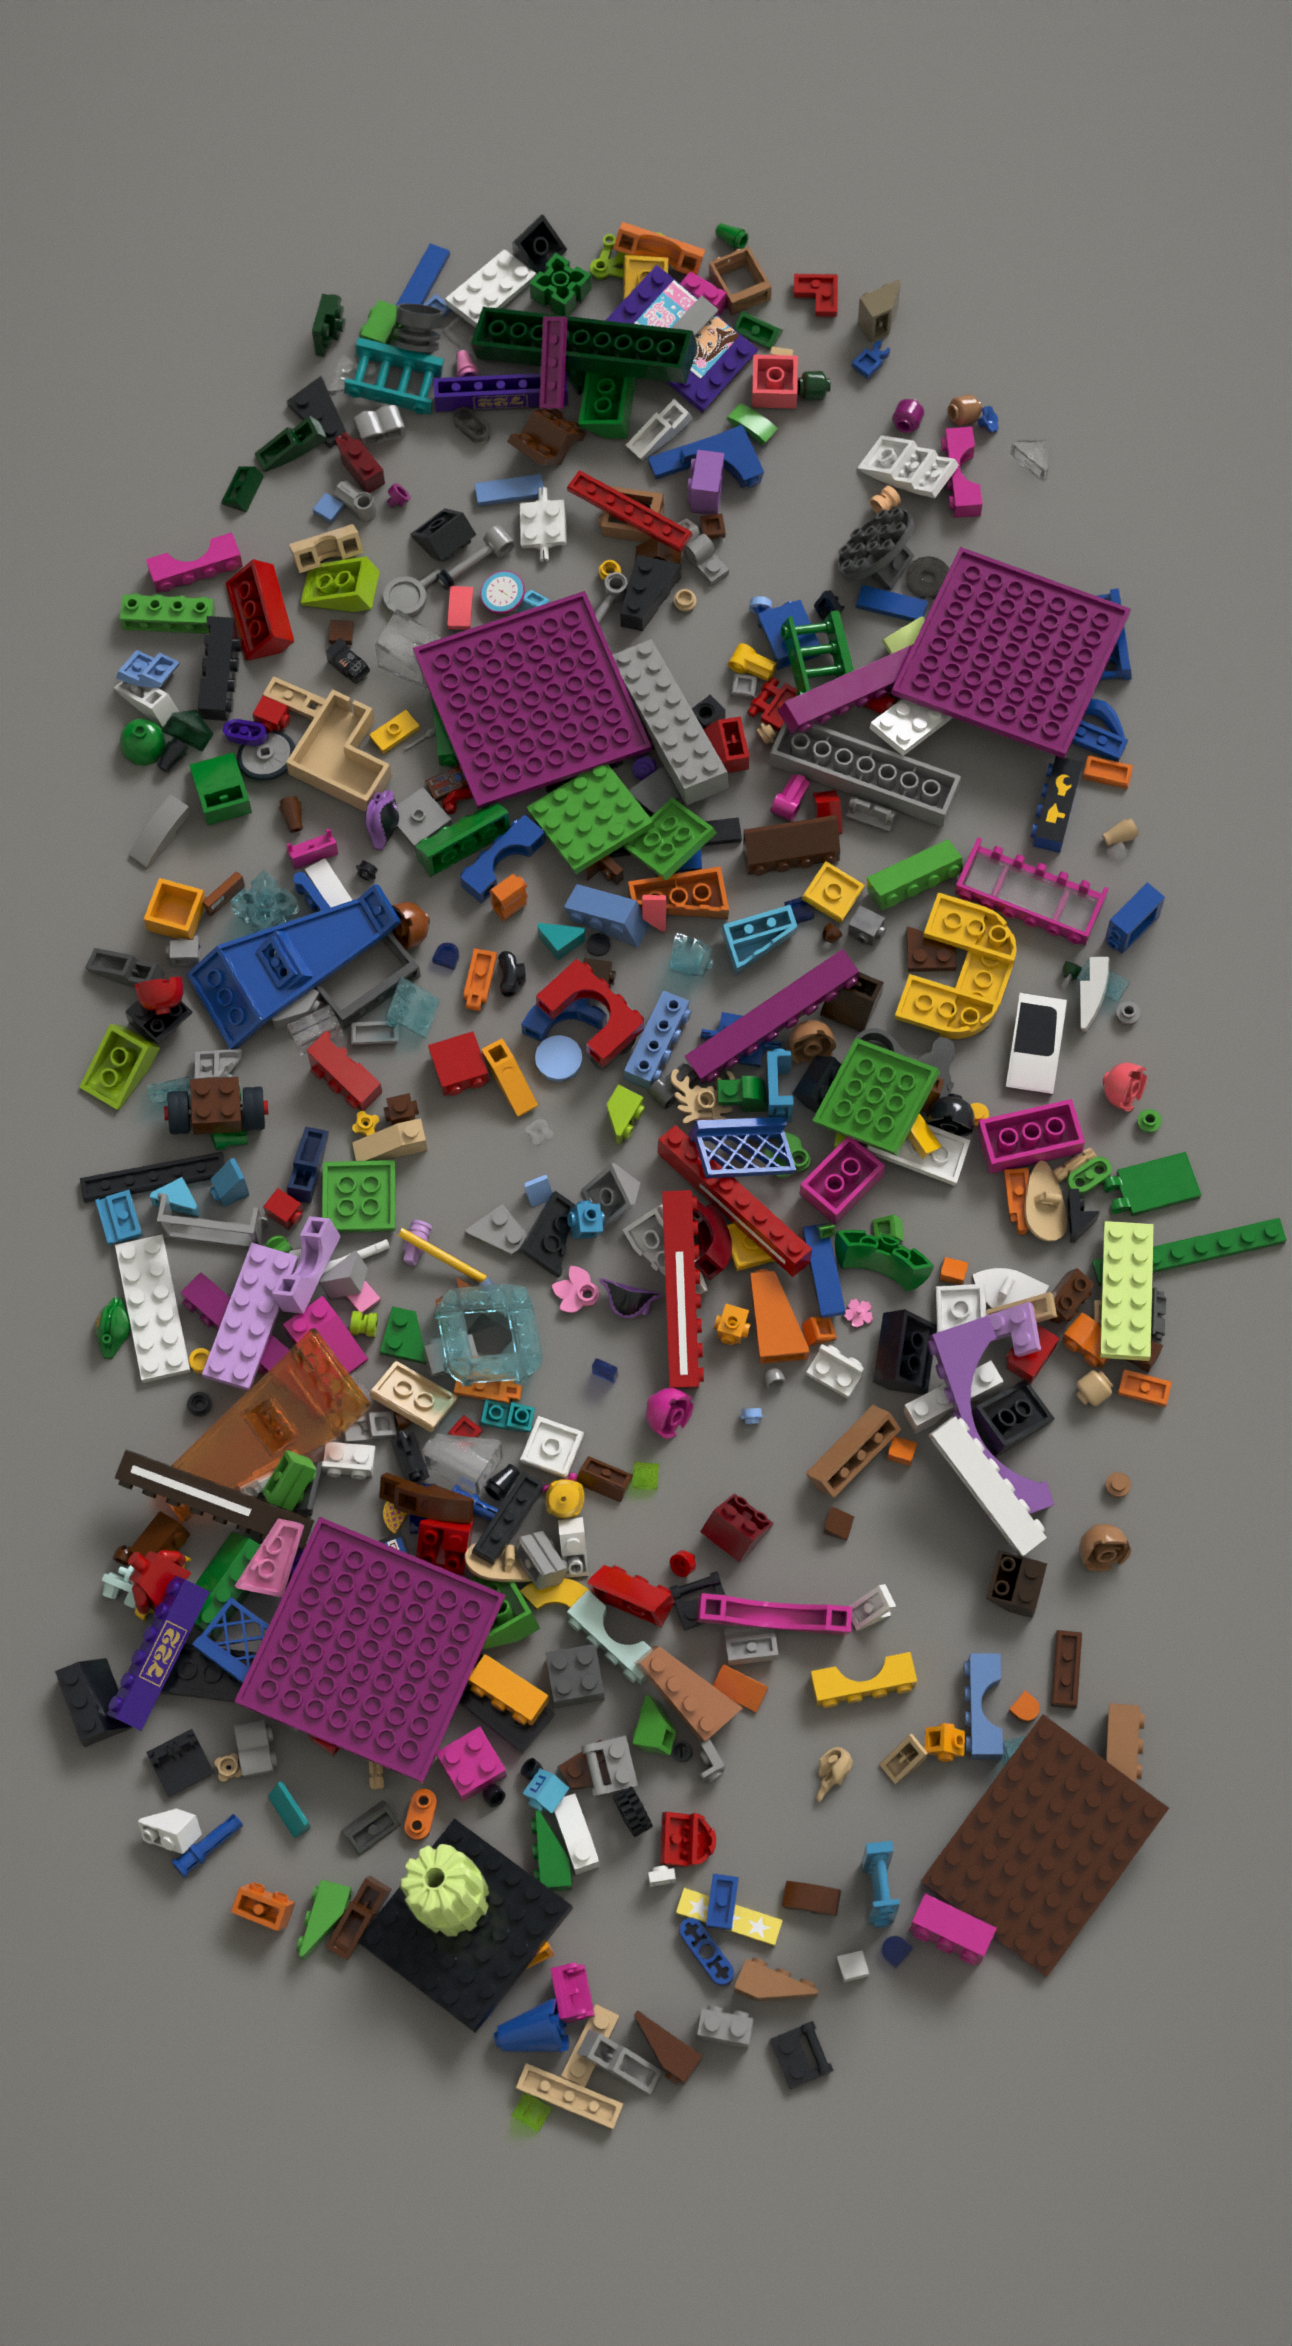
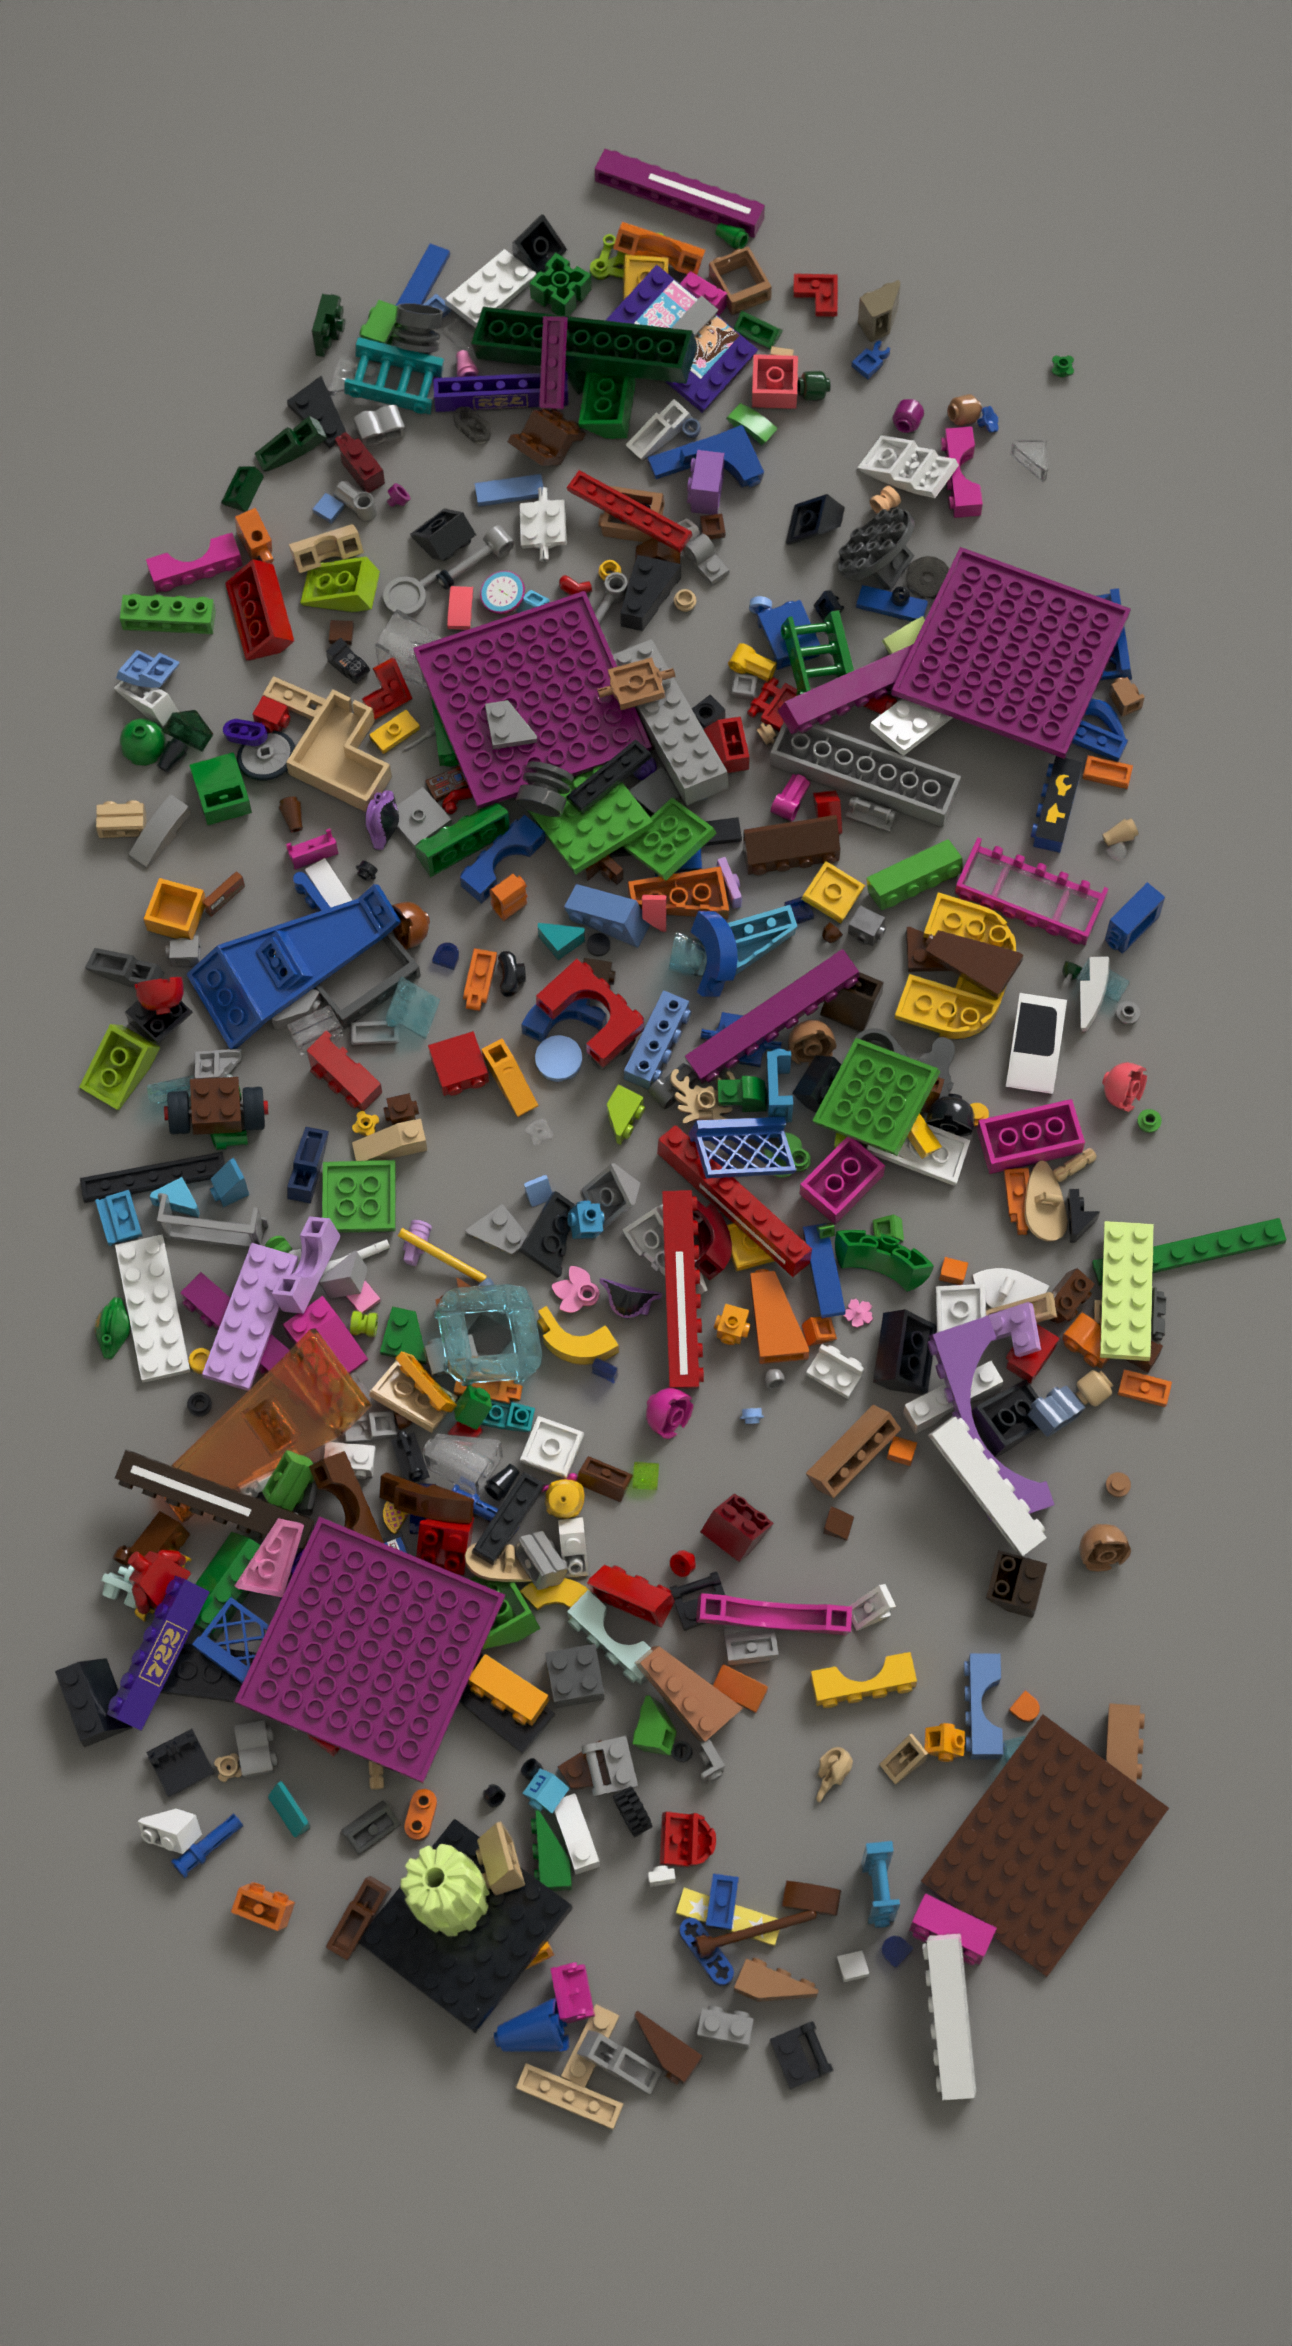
(120, 819): none -> tan brick
(219, 669): black wedge -> none
(254, 536): none -> orange torso
(264, 903): clear light blue brick -> none
(283, 1209): red brick -> none
(329, 1906): bright green slope -> none
(338, 1478): none -> reddish brown arch
(392, 691): none -> red plate
(425, 1382): none -> light orange plate
(471, 1764): dark pink brick -> none
(473, 1407): none -> green brick
(500, 1860): none -> tan slope
(507, 726): none -> light grey wing
(531, 2112): clear neon green slope -> none
(544, 789): none -> dark grey wheel
(571, 587): none -> red arm
(572, 1348): none -> yellow arch
(608, 776): none -> black tile
(636, 683): none -> medium nougat plate
(678, 192): none -> magenta brick
(694, 424): none -> sand blue hinge
(706, 1945): none -> reddish brown piece
(720, 952): none -> blue arch
(731, 883): none -> lavender plate
(814, 518): none -> black slope
(895, 596): none -> black hinge
(951, 2017): none -> white brick
(975, 961): none -> reddish brown slope
(1056, 1410): none -> sand blue brick
(1062, 371): none -> green plate
(1066, 1669): reddish brown tile -> none
(1088, 1176): bright green plate -> none
(1125, 696): none -> medium nougat brick
(1153, 1185): green tile -> none

